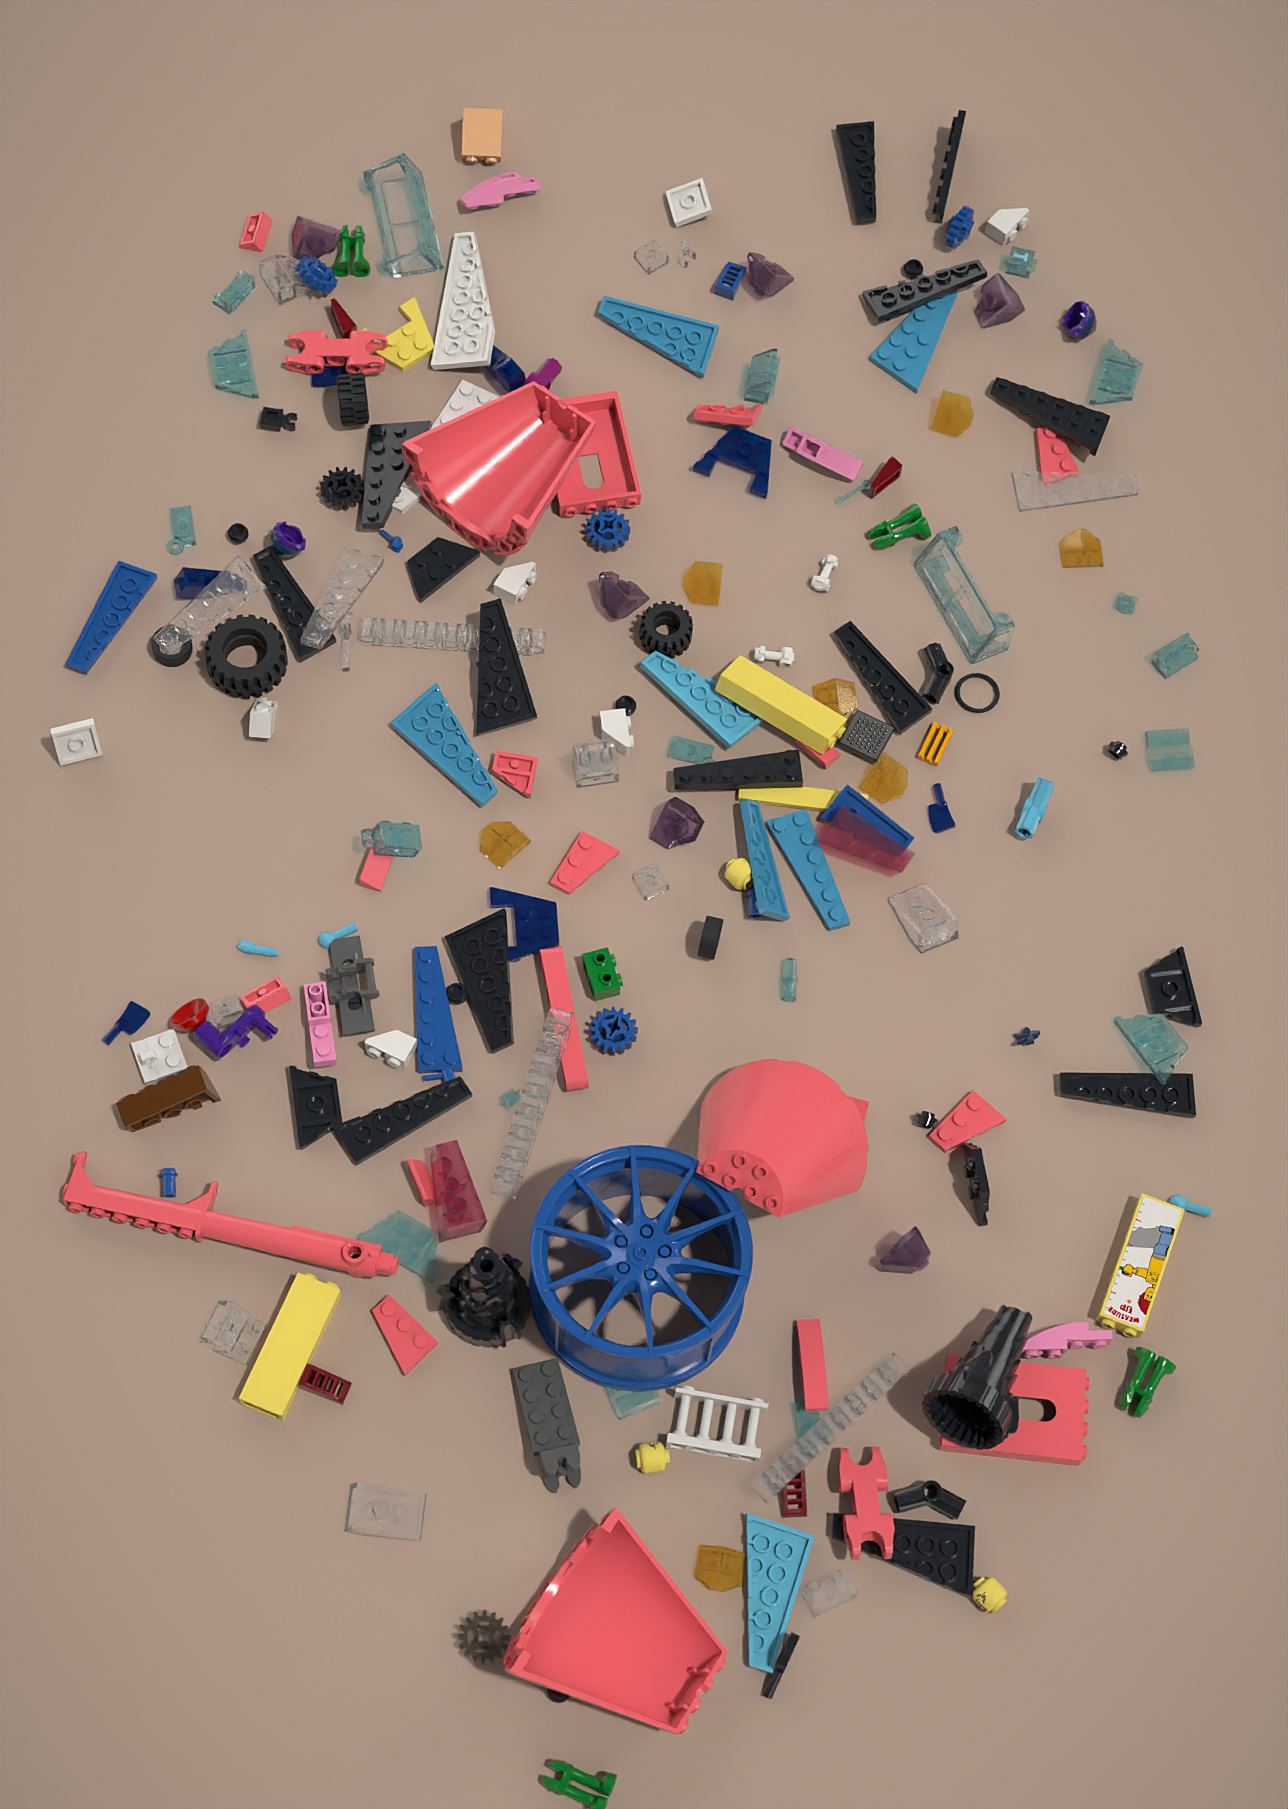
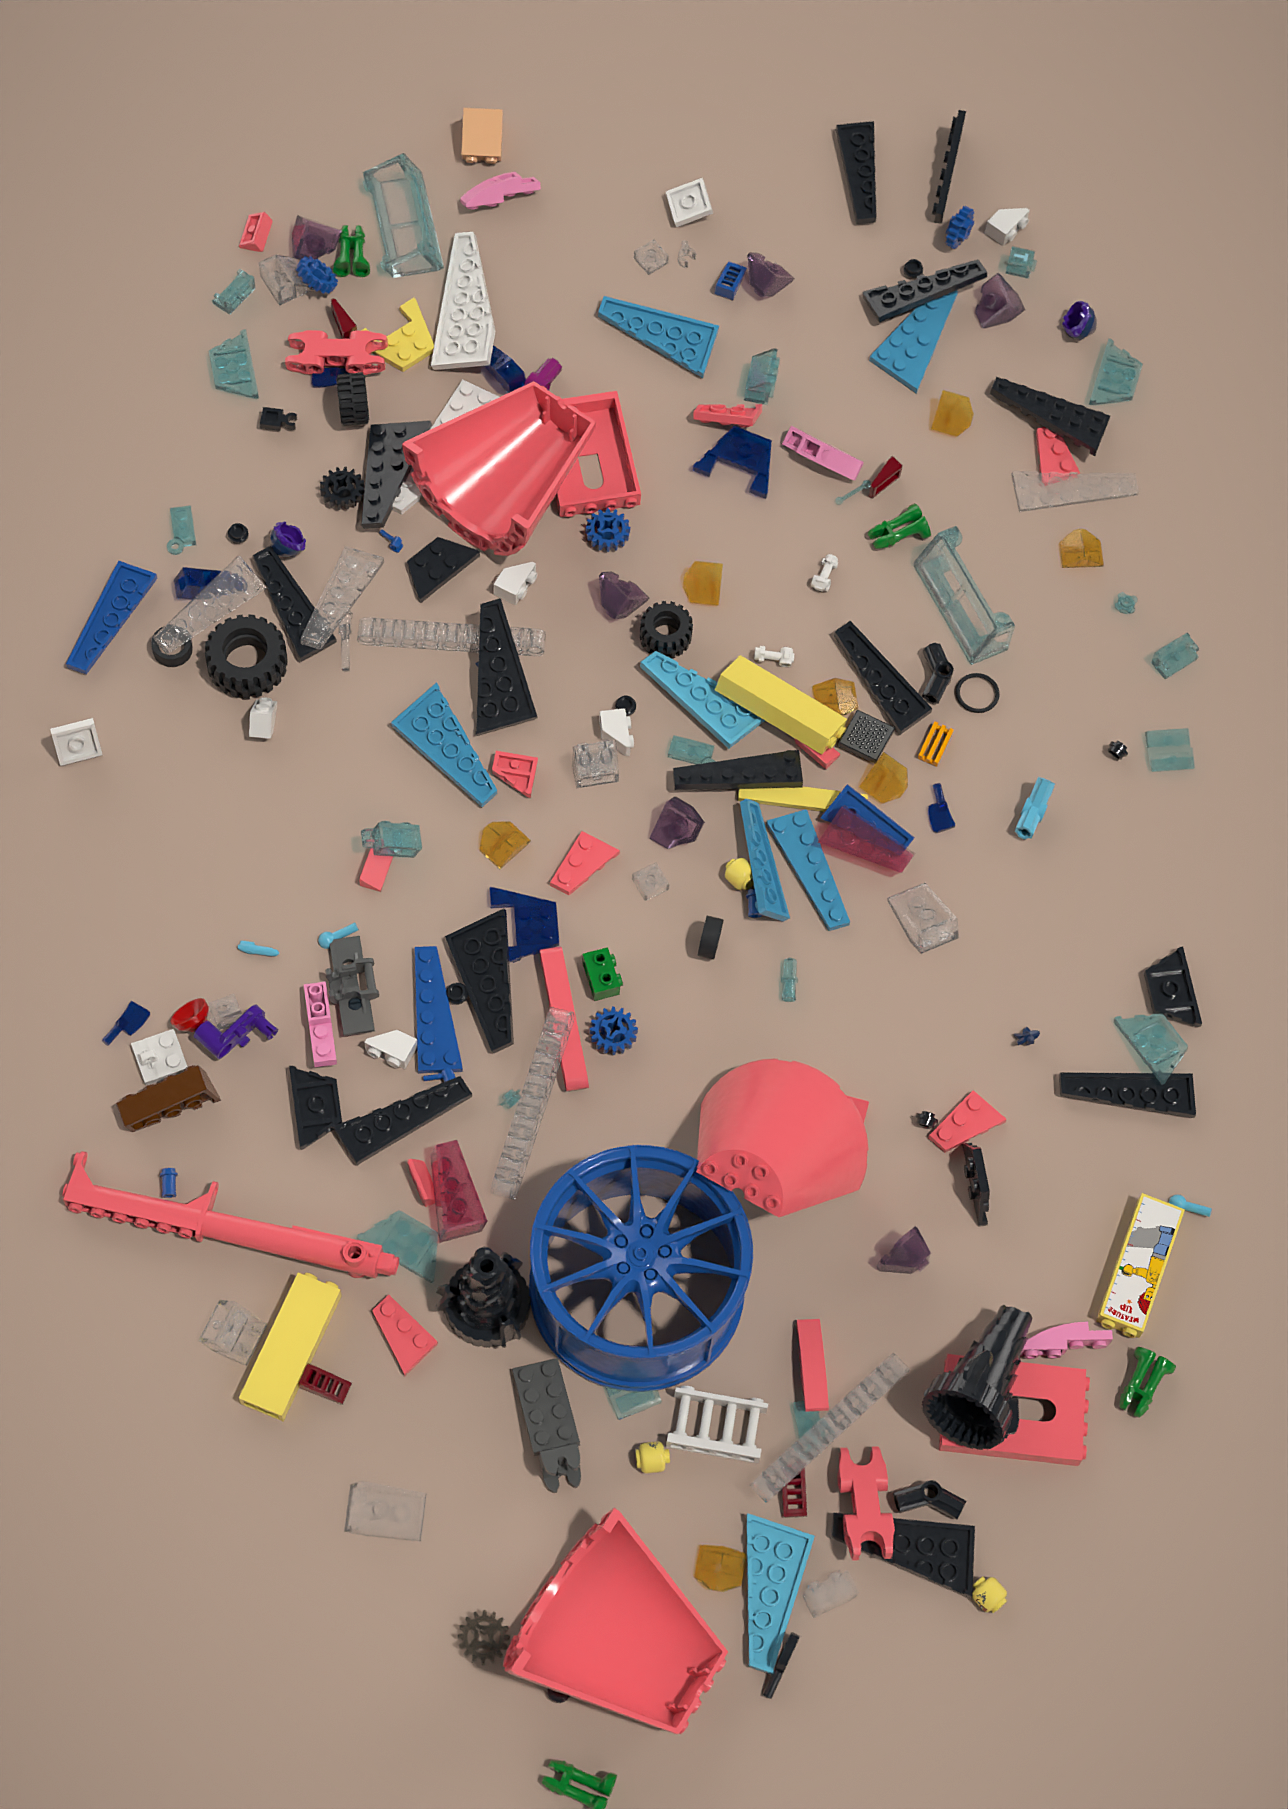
(267, 995): coral slope -> none

